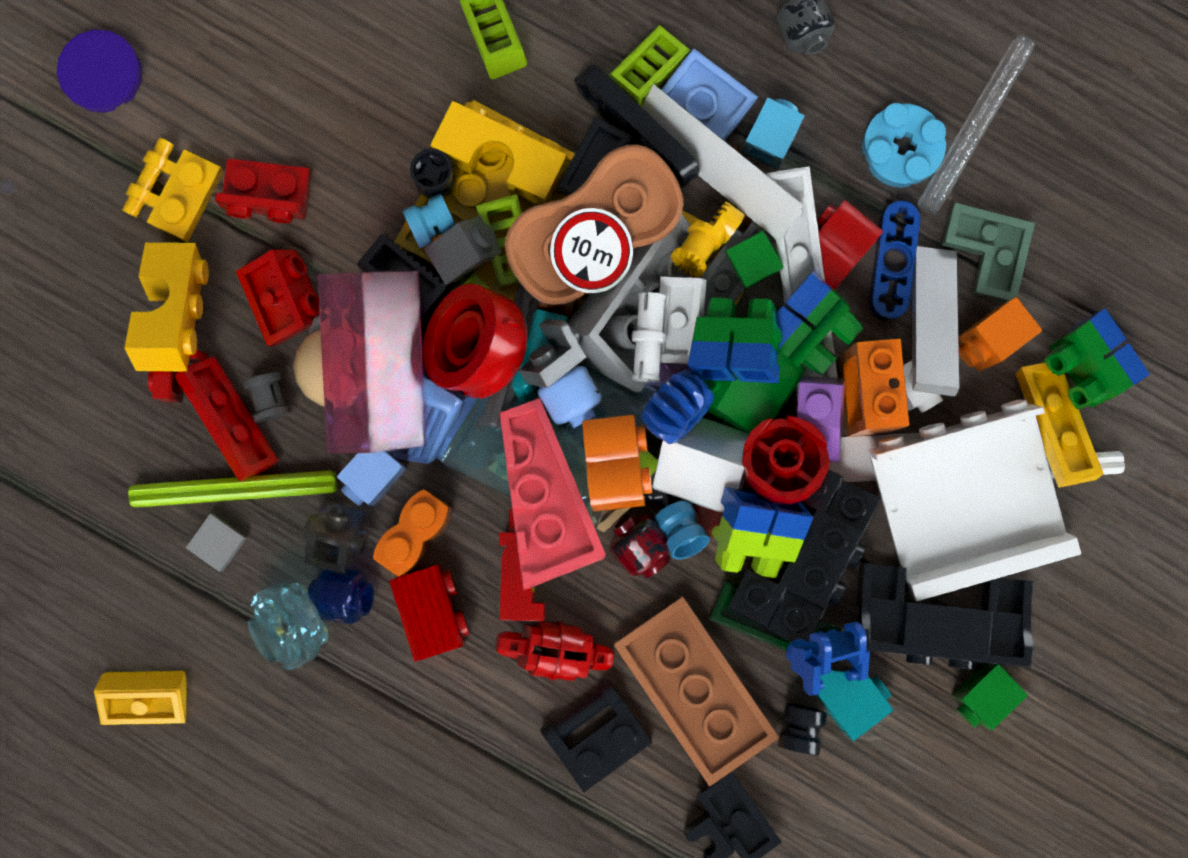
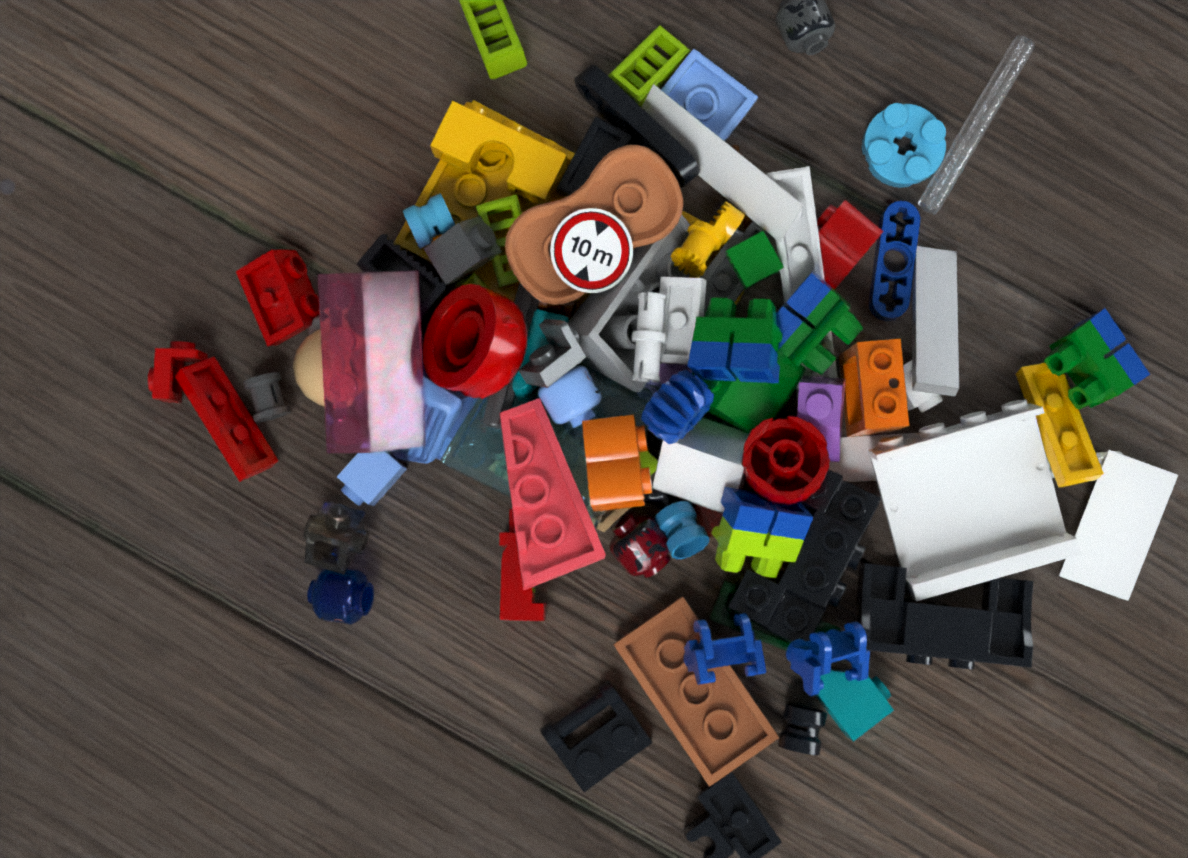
(99, 70): dark purple tile -> none
(141, 697): yellow slope -> none
(167, 335): yellow arch -> none
(184, 195): yellow plate -> none
(216, 542): light grey tile -> none
(231, 489): lime axle -> none
(264, 190): red bracket -> none
(305, 629): clear light blue plate -> none
(406, 543): orange brick -> none
(429, 166): black wheel -> none
(429, 612): red brick -> none
(553, 661): red piece -> none
(723, 652): none -> blue piece
(773, 132): medium azure brick -> none
(988, 696): green brick -> none
(997, 335): orange brick -> none
(999, 241): sand green plate -> none
(1119, 525): none -> white sticker

